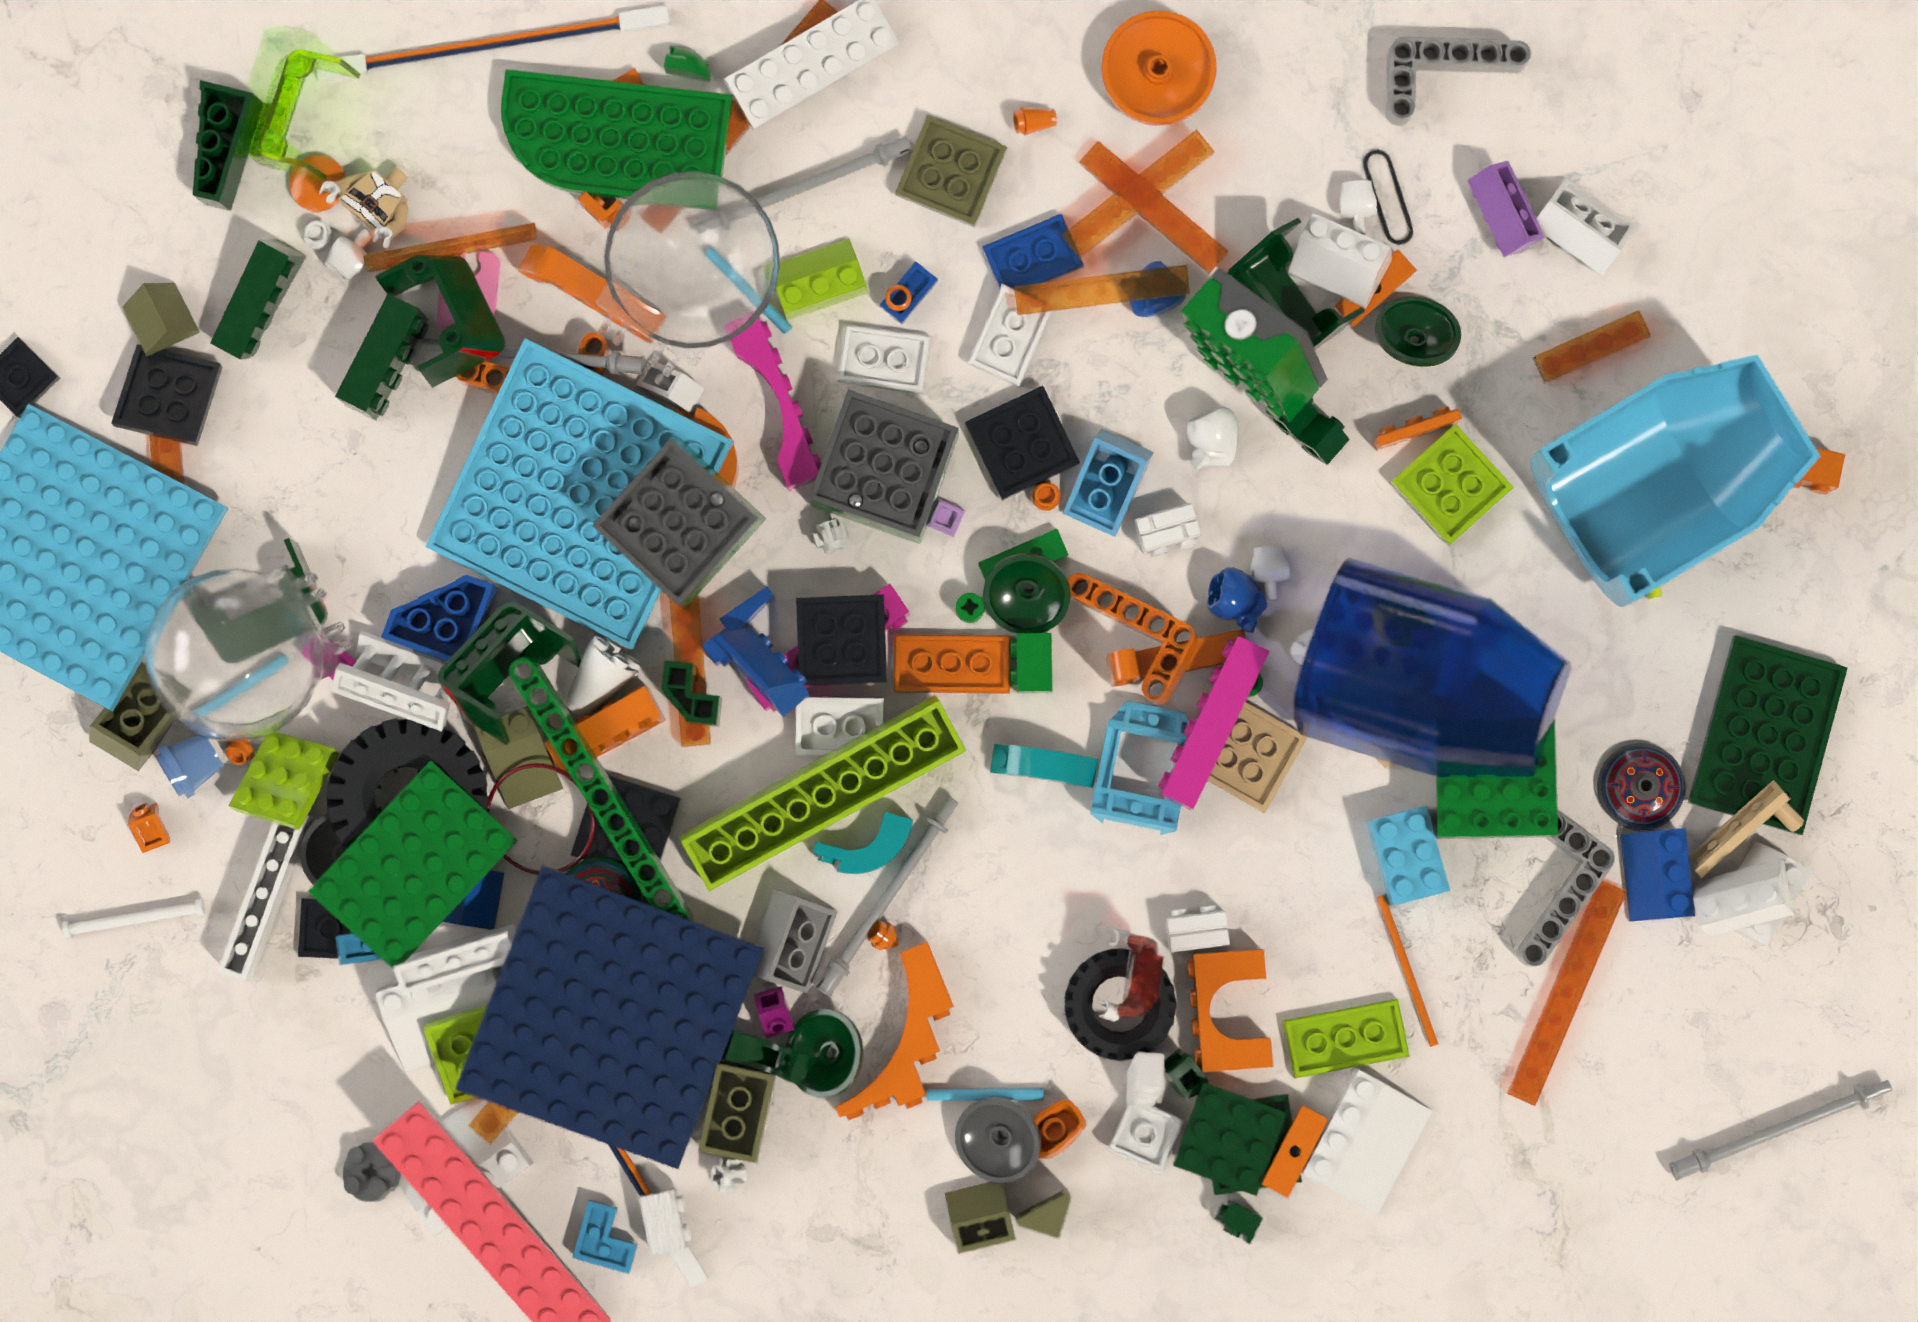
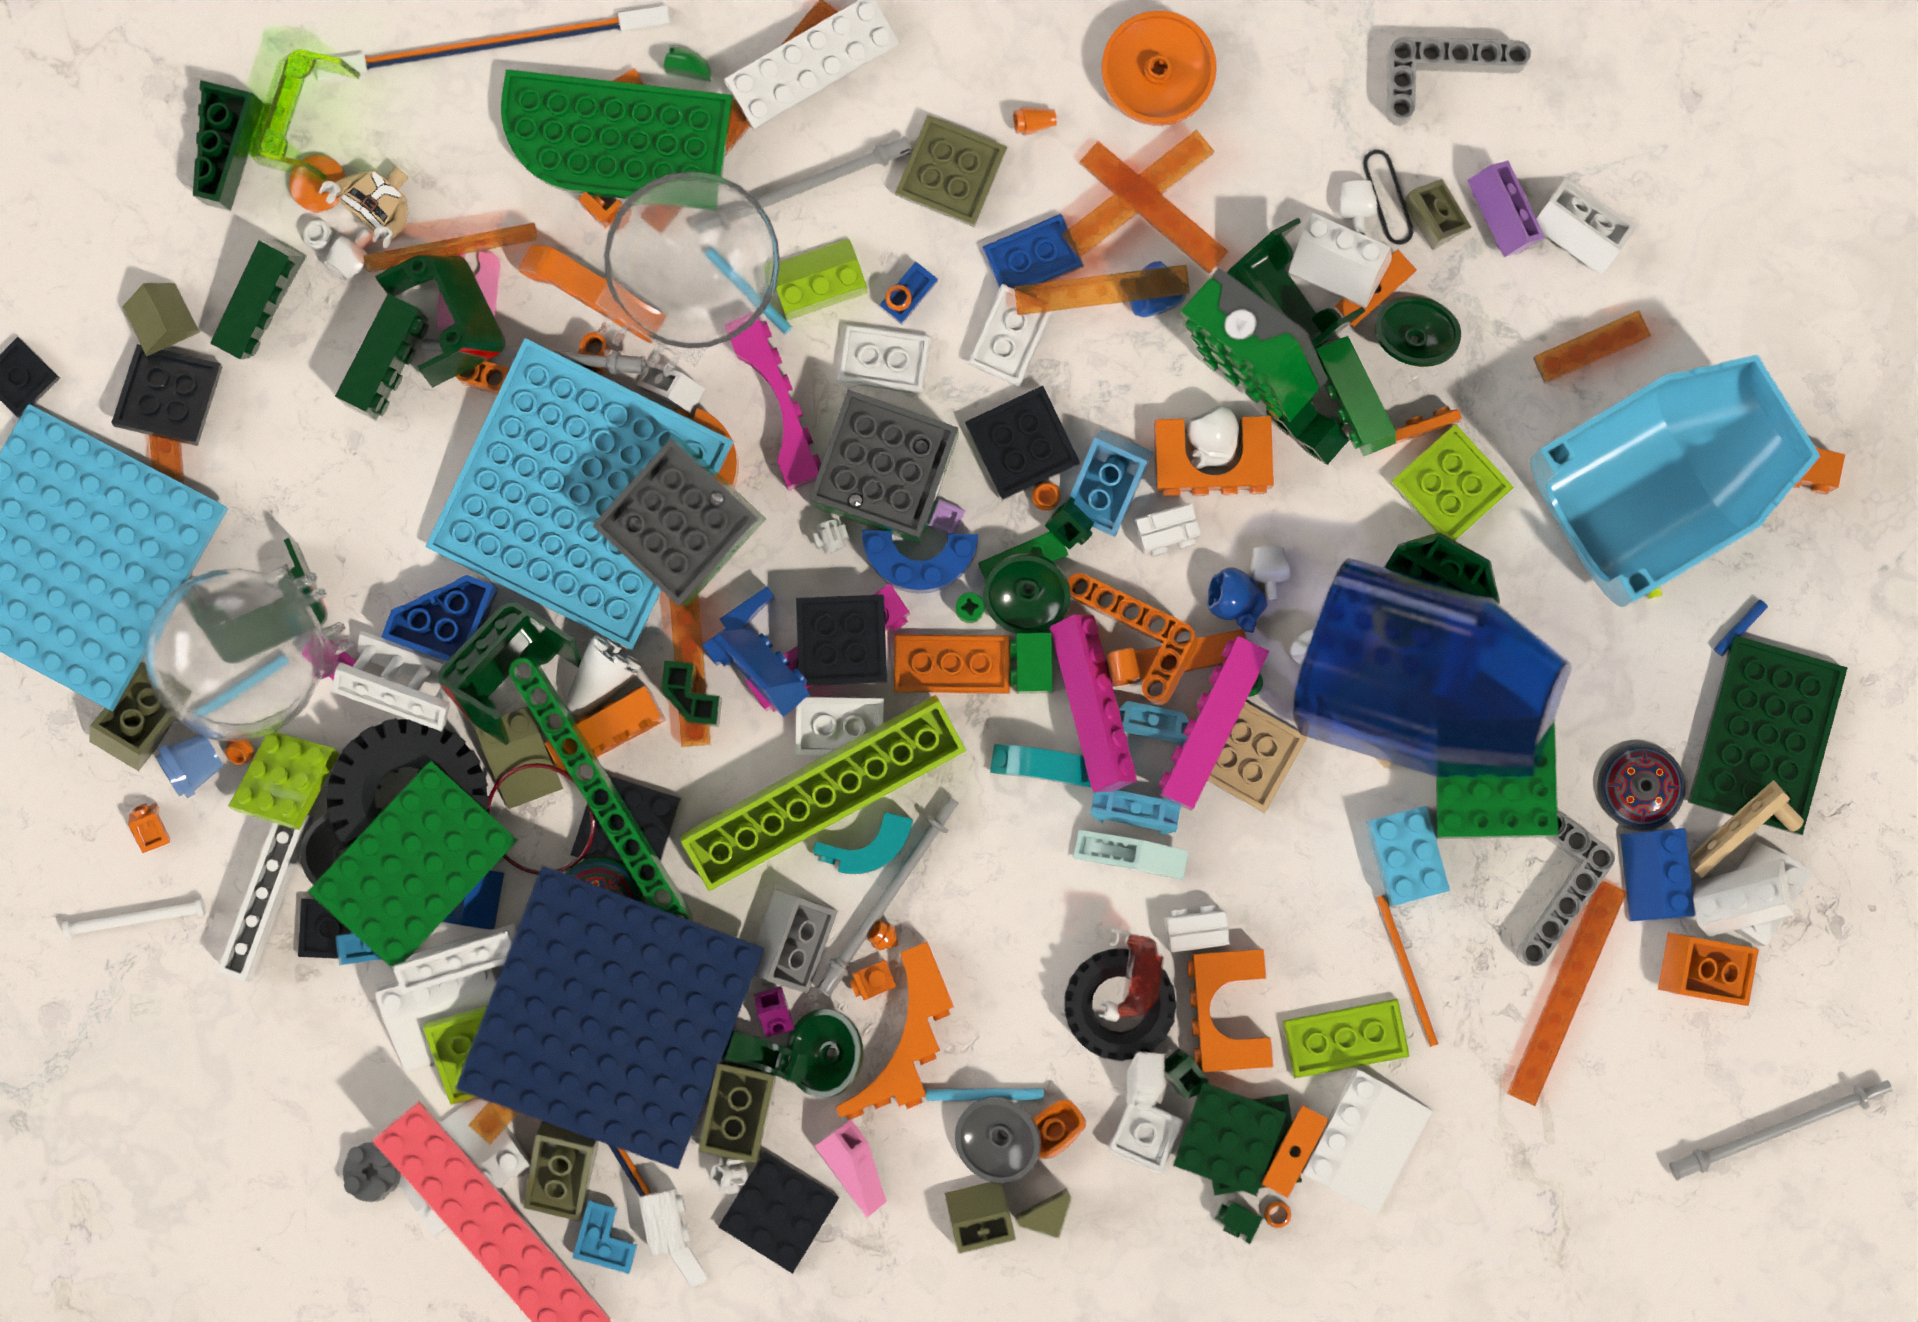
(560, 1172): none -> olive slope
(778, 1212): none -> black plate
(853, 1164): none -> bright pink slope
(872, 980): none -> orange bracket
(914, 575): none -> blue brick
(1070, 524): none -> dark green brick
(1093, 703): none -> dark pink brick
(1131, 854): none -> light aqua arch
(1177, 474): none -> orange arch
(1267, 1214): none -> orange piece
(1355, 397): none -> green brick
(1436, 213): none -> olive slope
(1446, 563): none -> dark green wedge
(1708, 969): none -> orange slope
(1739, 629): none -> blue piece

